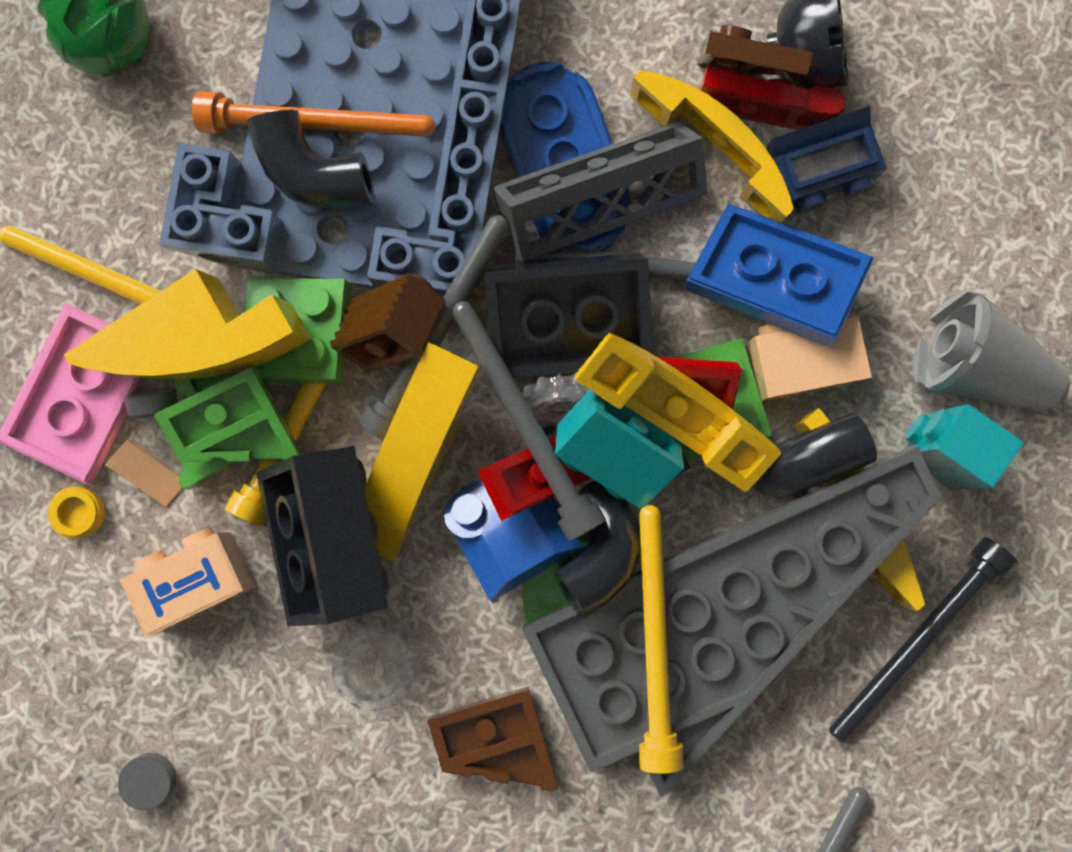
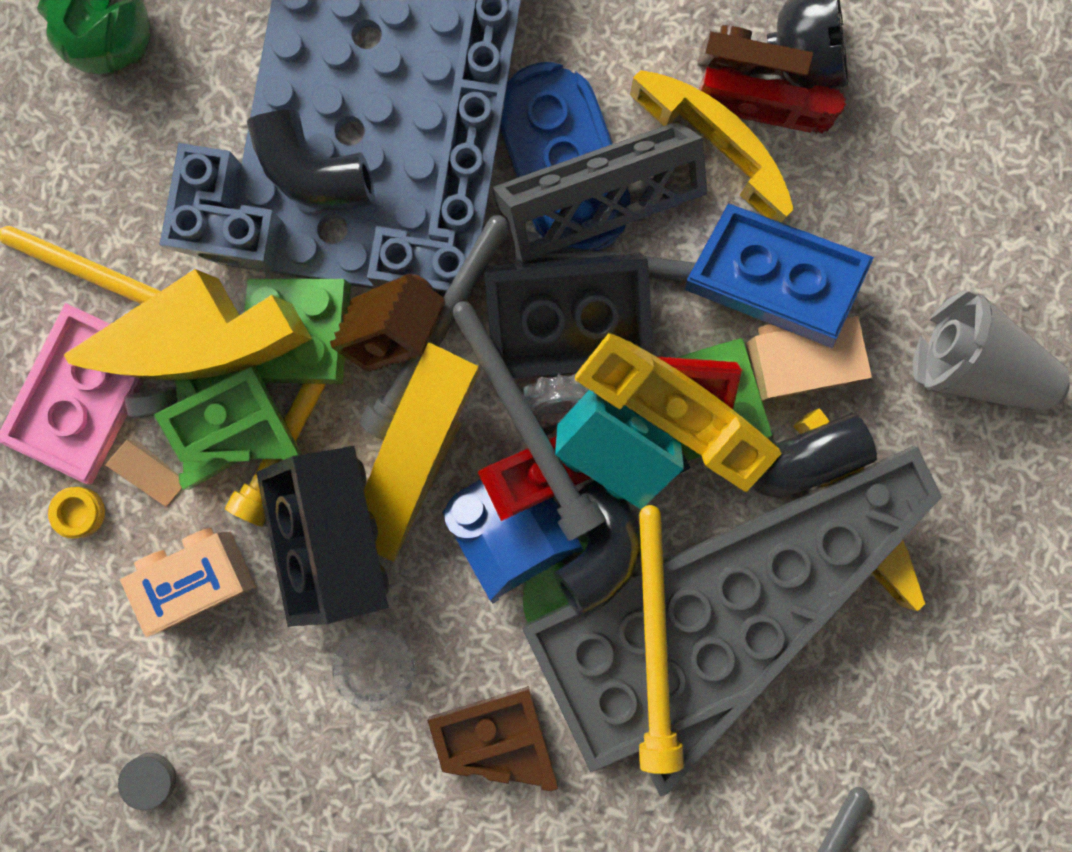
(215, 114): orange piece -> none
(828, 159): dark blue window -> none
(963, 447): teal brick -> none
(987, 566): black piece -> none

